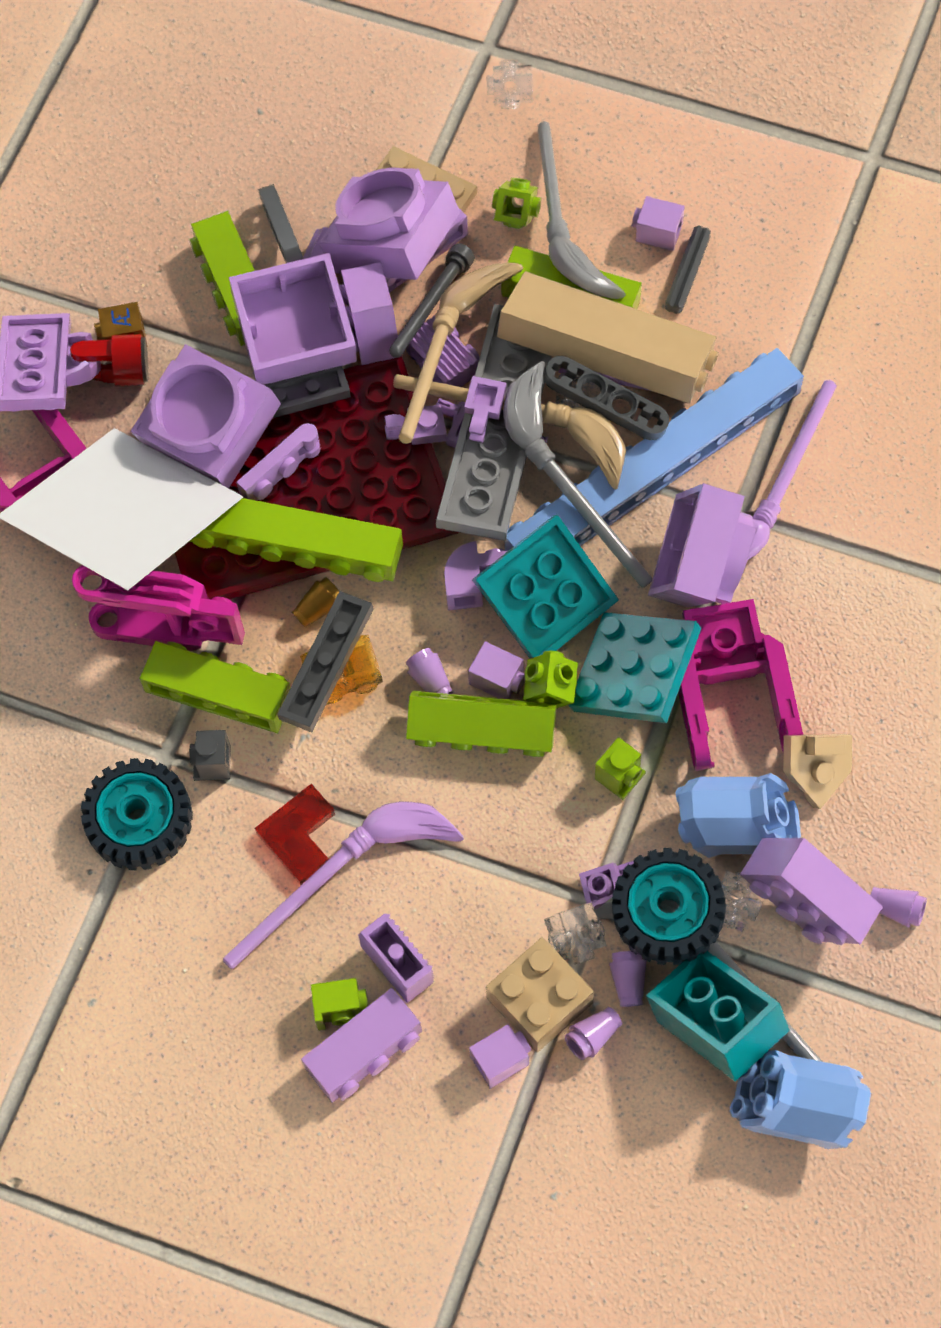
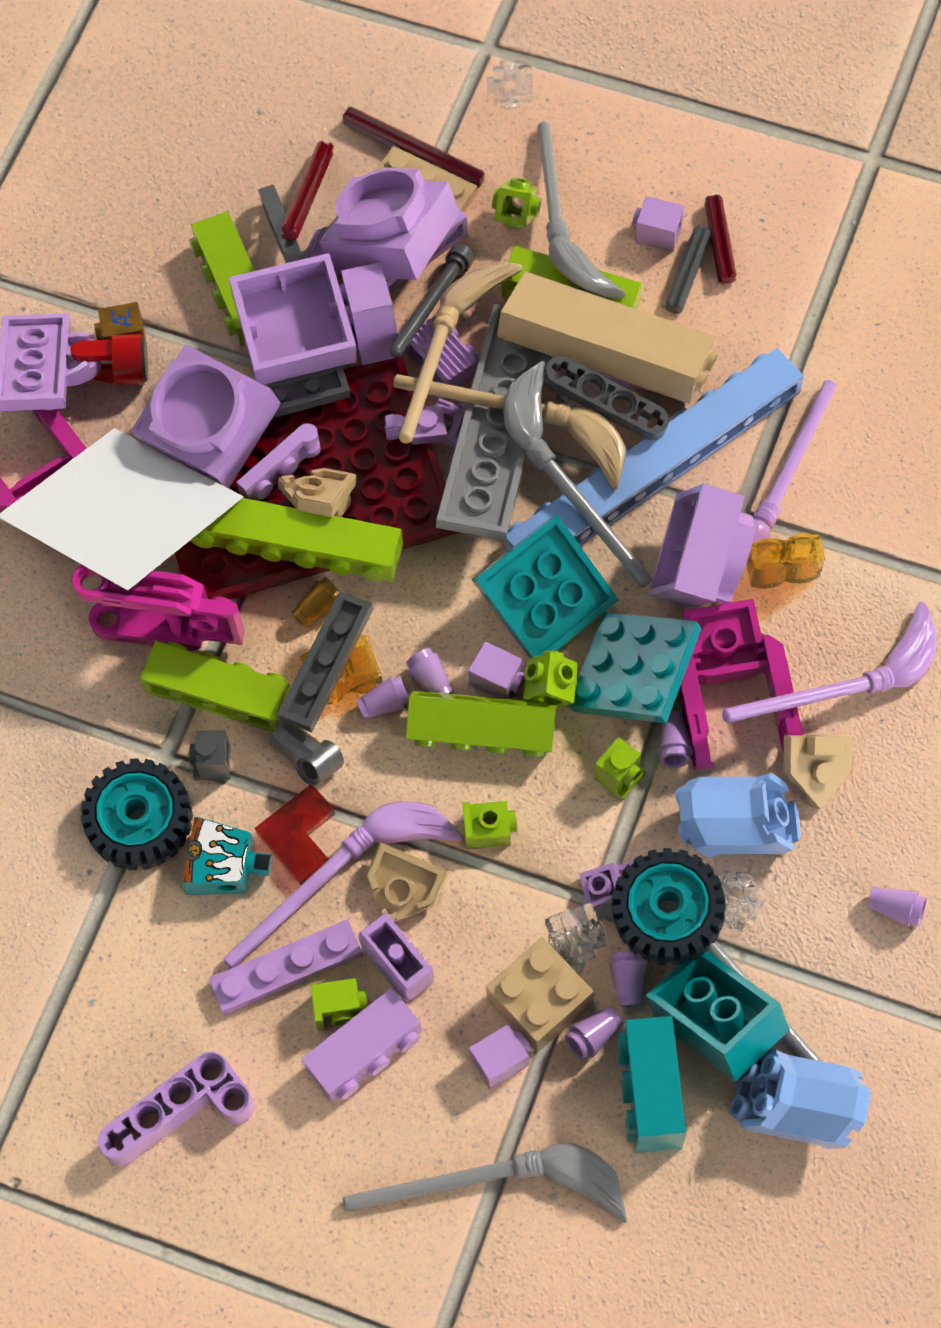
(171, 1114): none -> lavender beam
(221, 859): none -> torso
(285, 967): none -> lavender plate
(307, 191): none -> dark red axle
(311, 758): none -> flat silver piece
(321, 493): none -> tan plate
(384, 698): none -> lavender cone
(394, 137): none -> dark red axle
(404, 882): none -> tan plate
(461, 569): lavender brick -> none
(484, 402): lavender plate -> none
(488, 835): none -> lime brick
(561, 1162): none -> light grey piece
(651, 1084): none -> teal brick
(674, 742): none -> lavender cone
(720, 239): none -> dark red axle
(789, 560): none -> clear yellow brick
(810, 891): lavender brick -> none
(903, 668): none -> lavender piece

